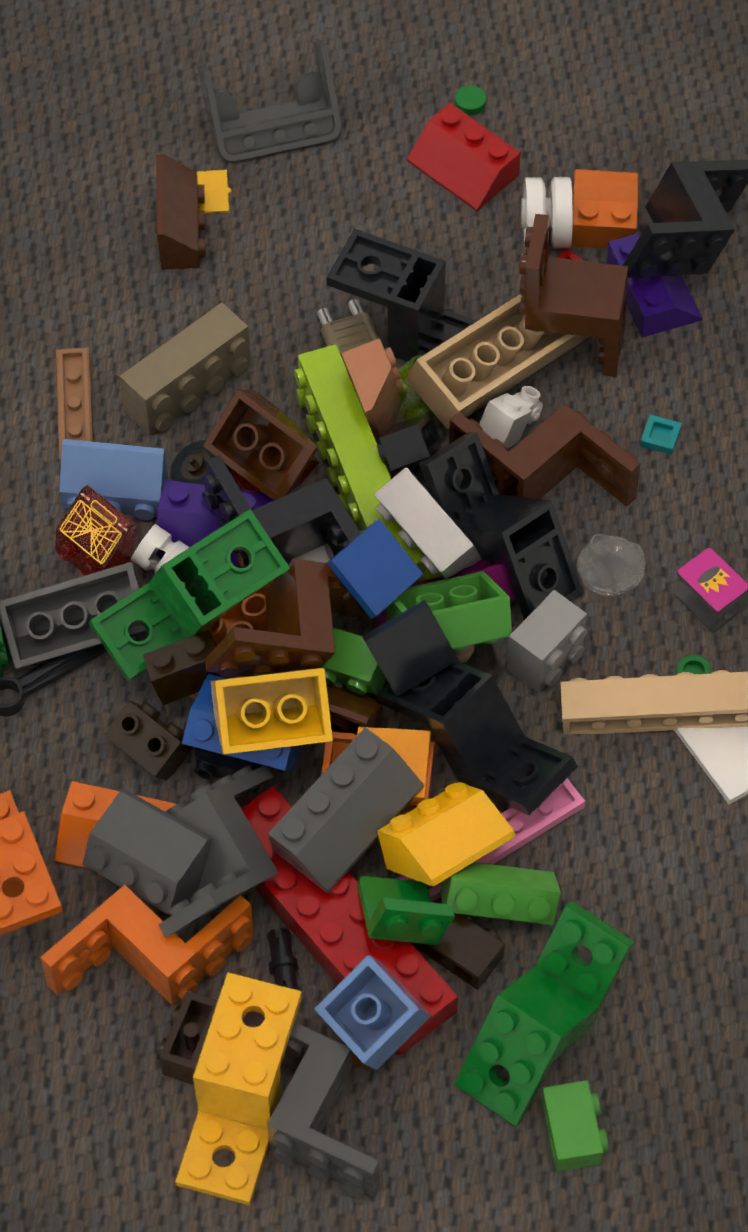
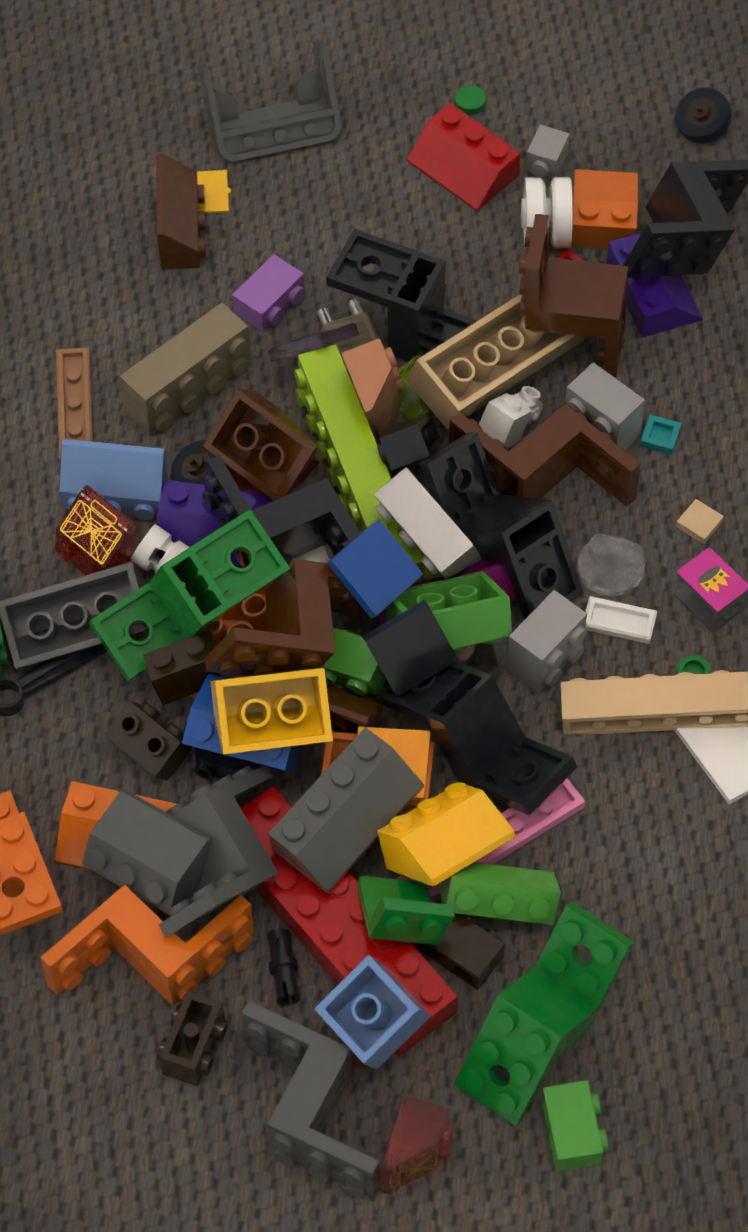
(238, 1087): yellow bracket -> none
(269, 293): none -> medium lavender brick
(313, 342): none -> tile
(417, 1143): none -> clear red slope
(547, 152): none -> light grey brick
(607, 404): none -> light grey brick
(620, 619): none -> white tile
(699, 521): none -> tan tile
(703, 115): none -> black wheel

